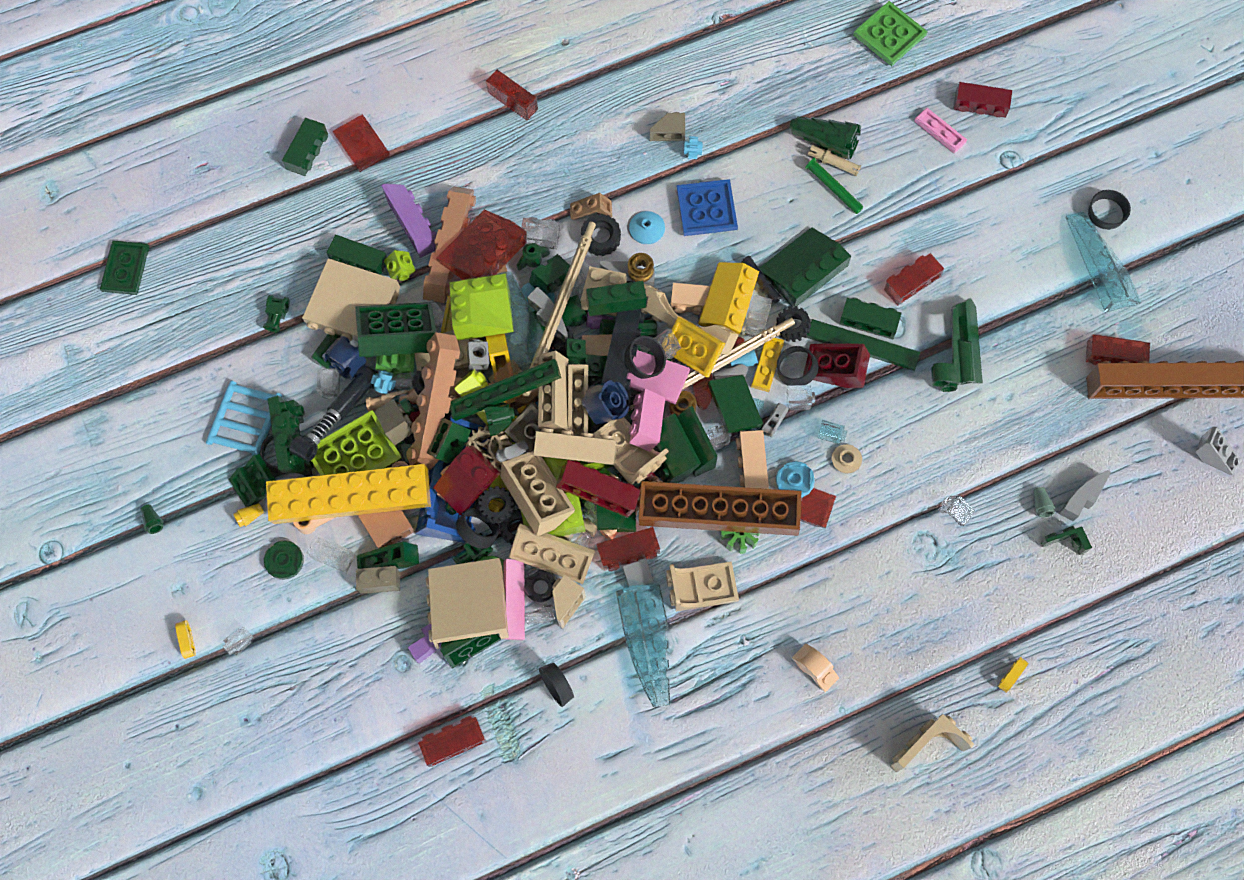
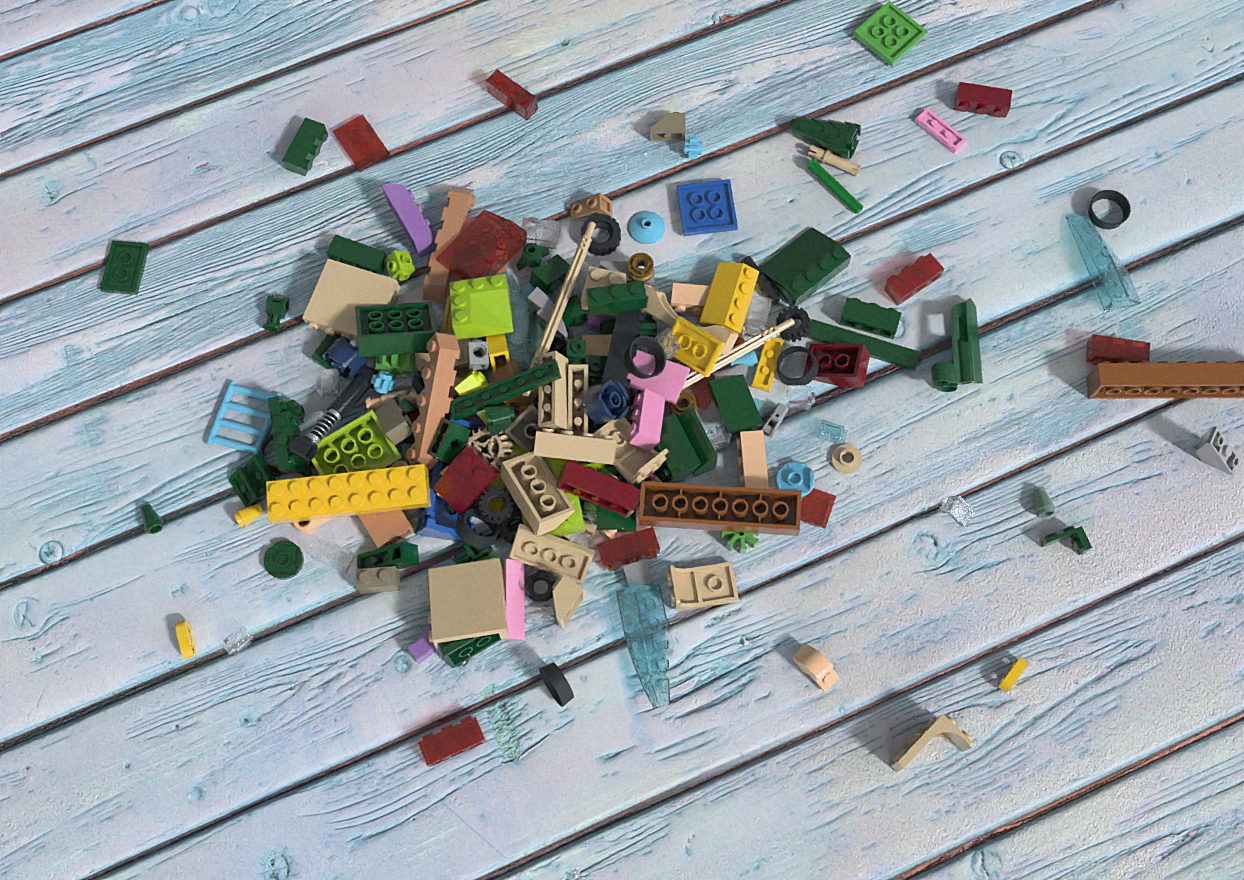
(512, 451): light grey bar -> none
(1084, 496): light grey slope -> none

